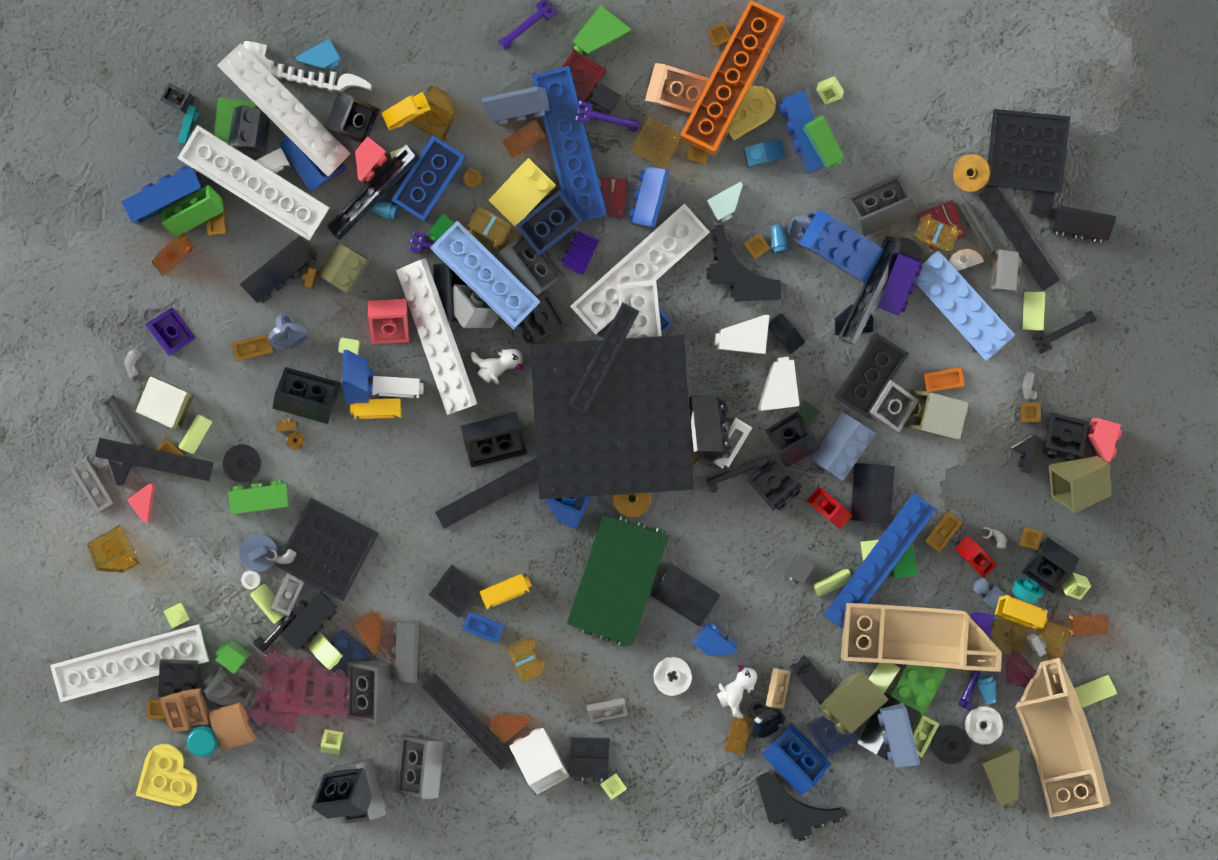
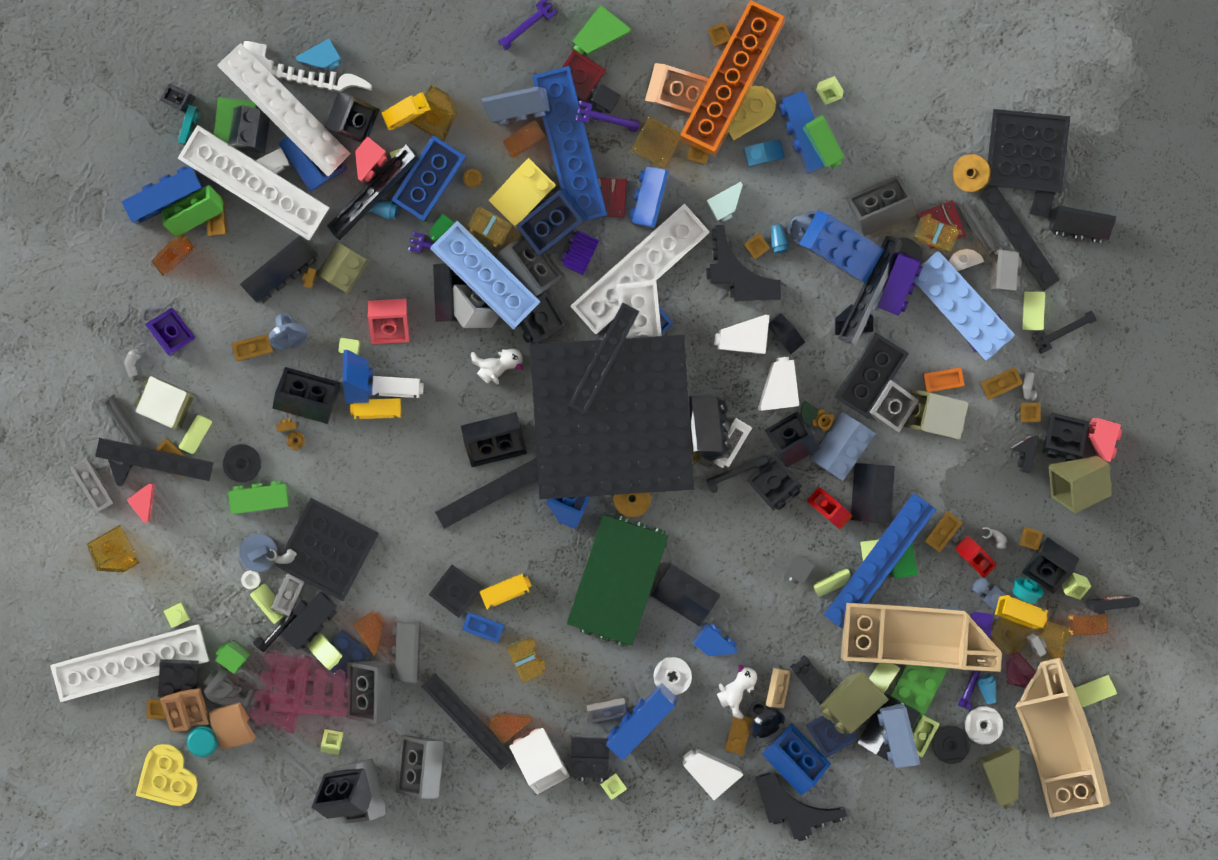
(436, 336): white plate -> none
(641, 721): none -> blue brick
(711, 772): none -> white slope
(824, 425): none -> pearl gold plate
(1001, 383): none -> pearl gold plate
(1099, 605): none -> black container

